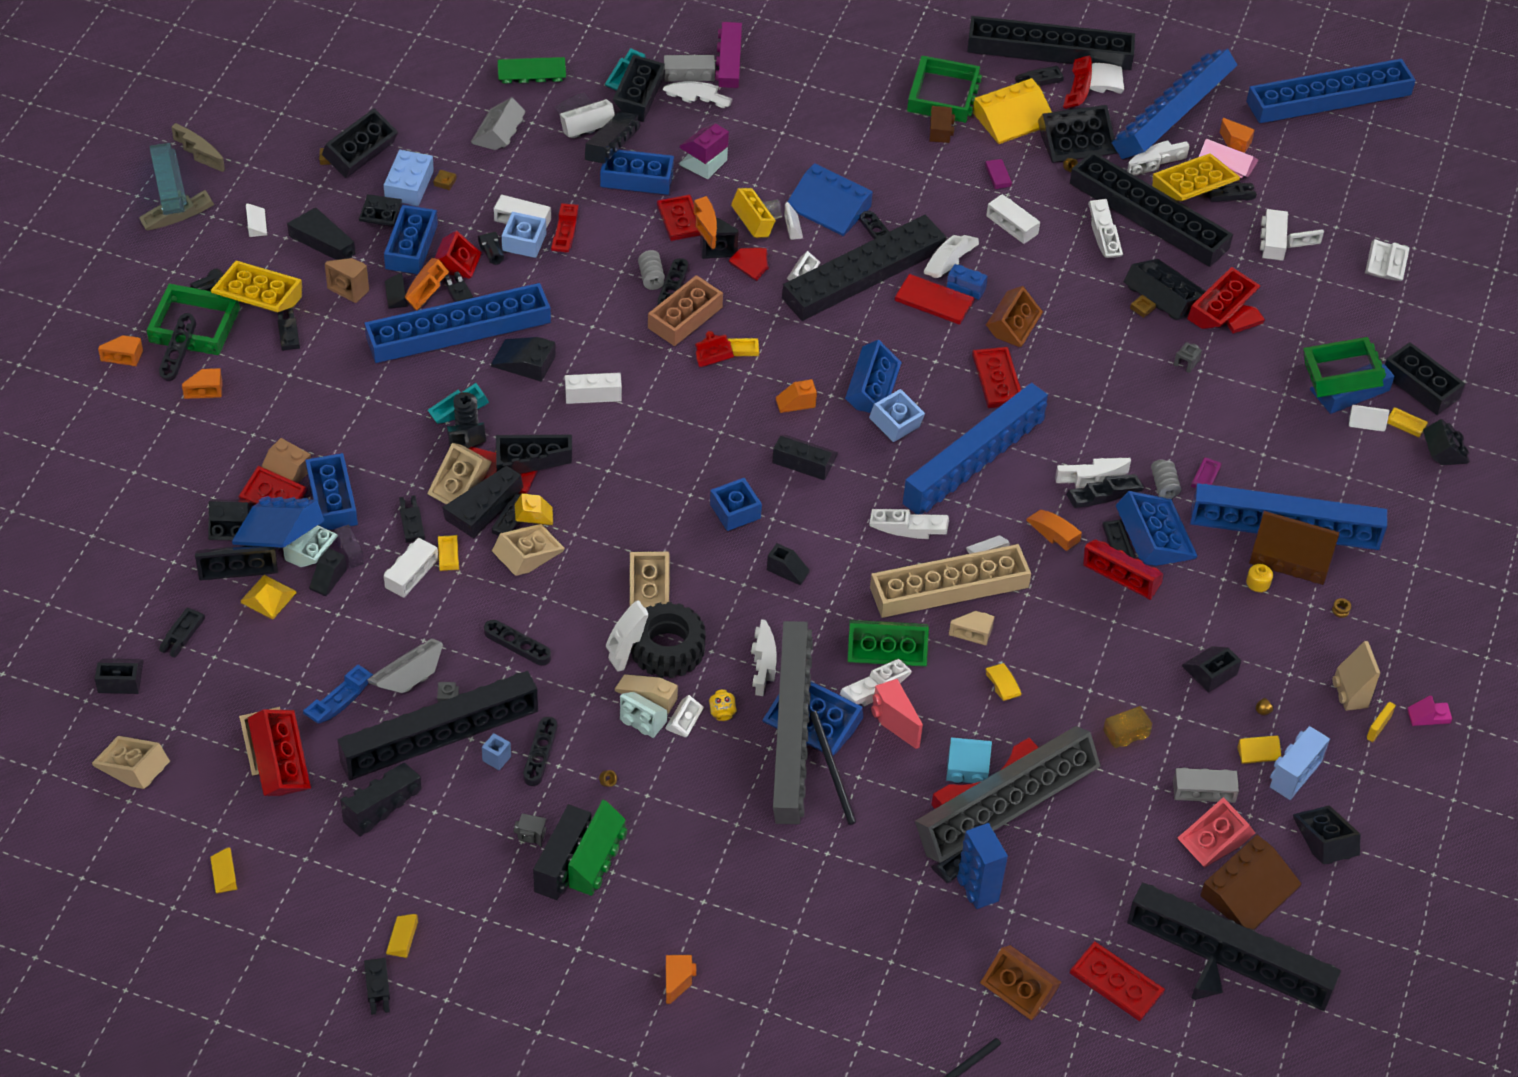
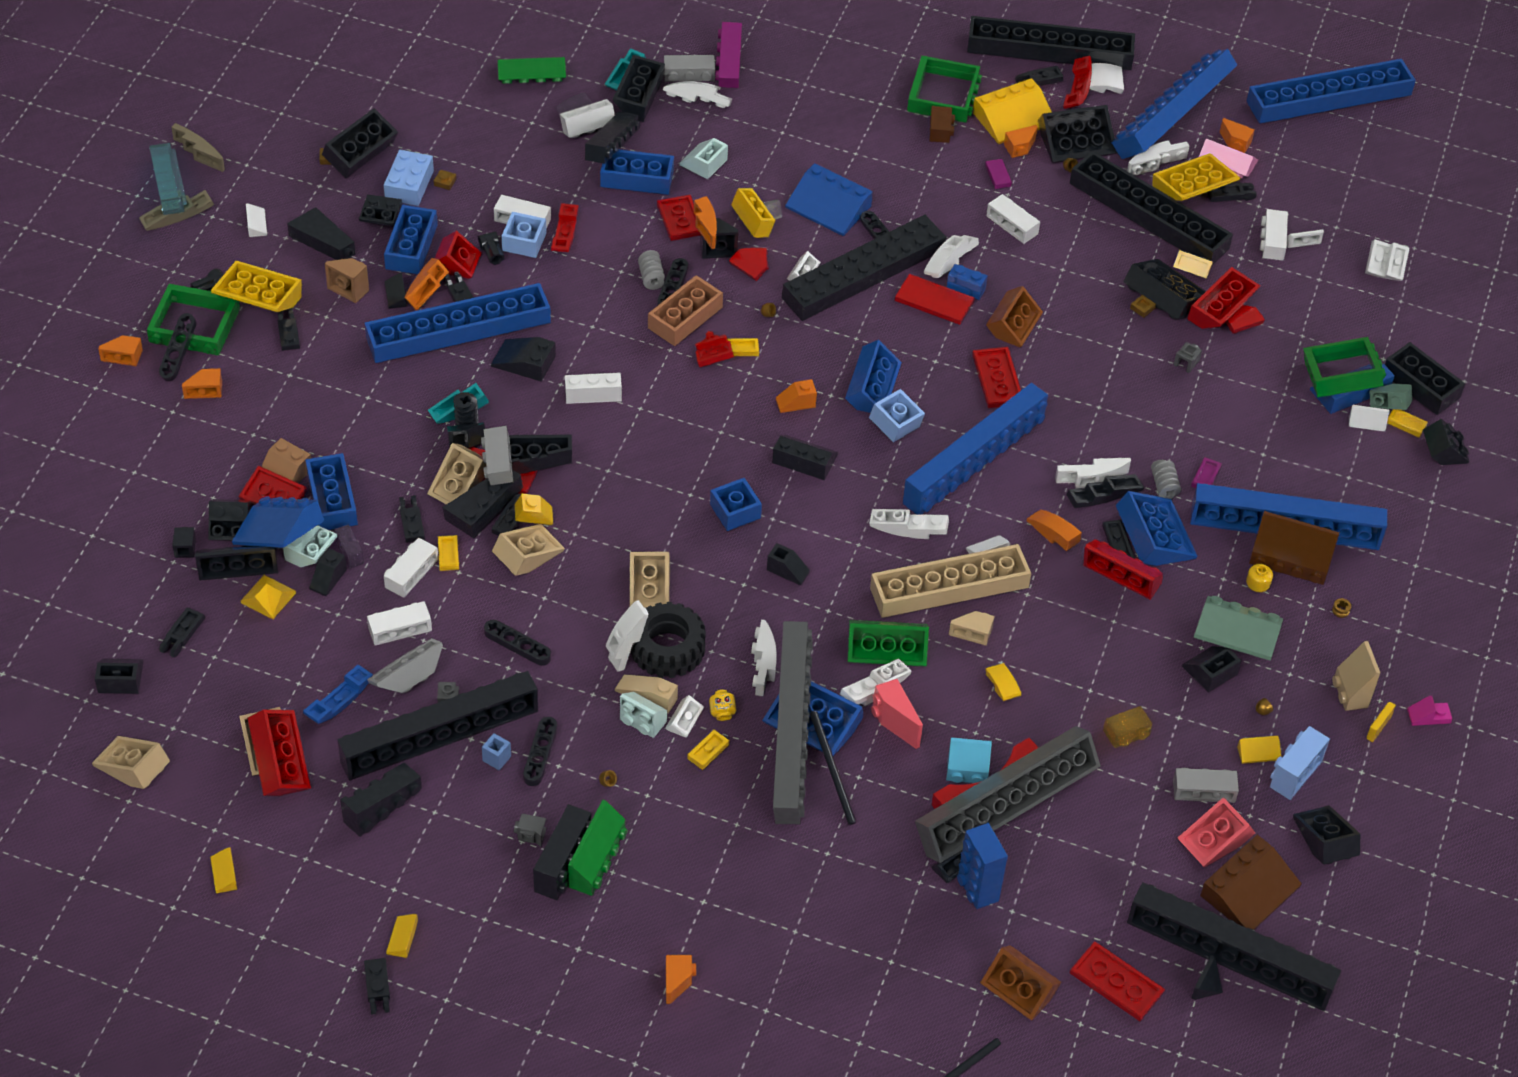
(184, 542): none -> black brick
(399, 623): none -> white brick
(497, 455): none -> light grey brick
(499, 125): light grey slope -> none
(706, 143): magenta slope -> none
(708, 749): none -> yellow plate
(768, 310): none -> pearl gold hinge
(792, 222): white slope -> none
(1020, 141): none -> orange slope
(1104, 230): white slope -> none
(1193, 264): none -> yellow tile
(1239, 627): none -> sand green slope
(1391, 396): none -> sand green slope

